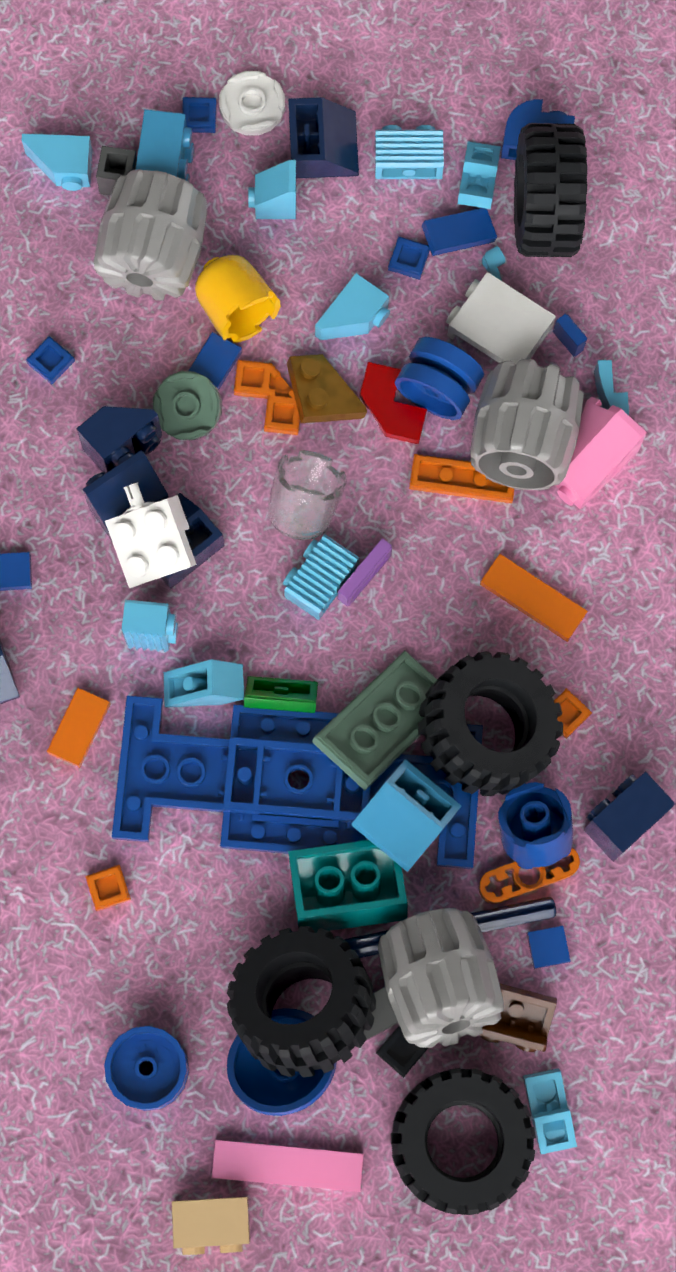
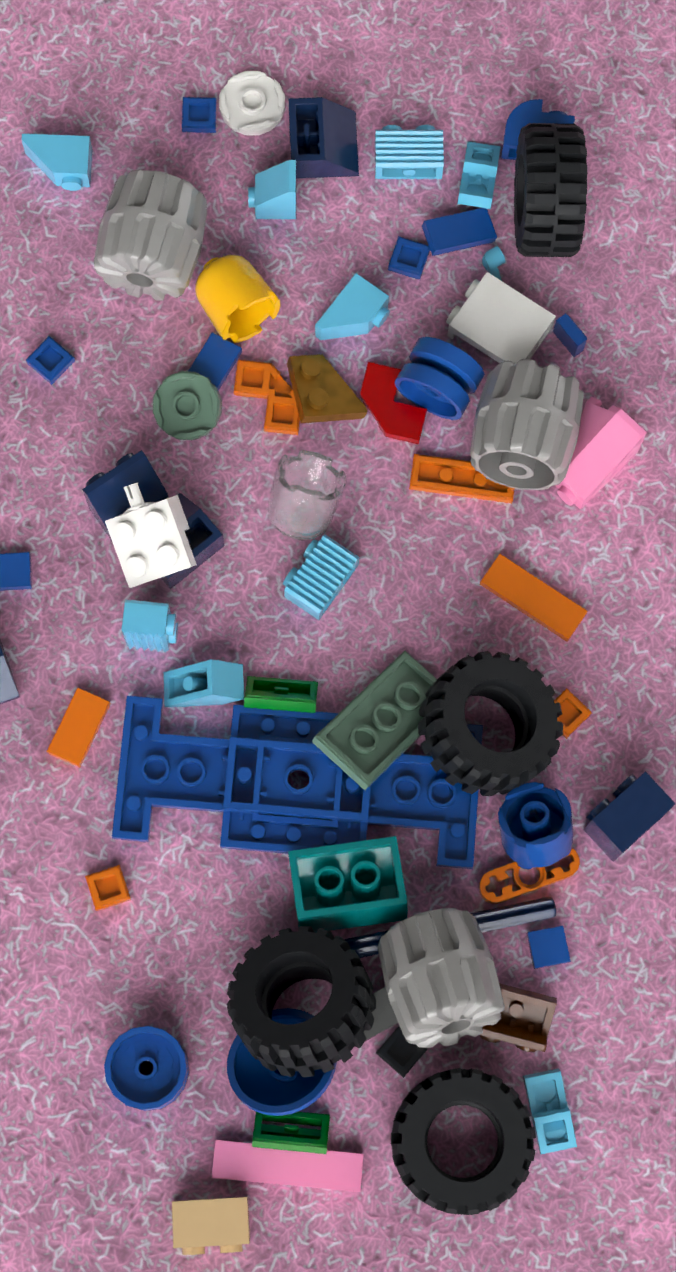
(113, 164): dark grey brick -> none
(117, 432): dark blue slope -> none
(165, 144): dark azure brick -> none
(291, 1136): none -> green tile
(365, 572): medium lavender tile -> none
(406, 815): dark azure slope -> none
(604, 386): medium azure slope -> none

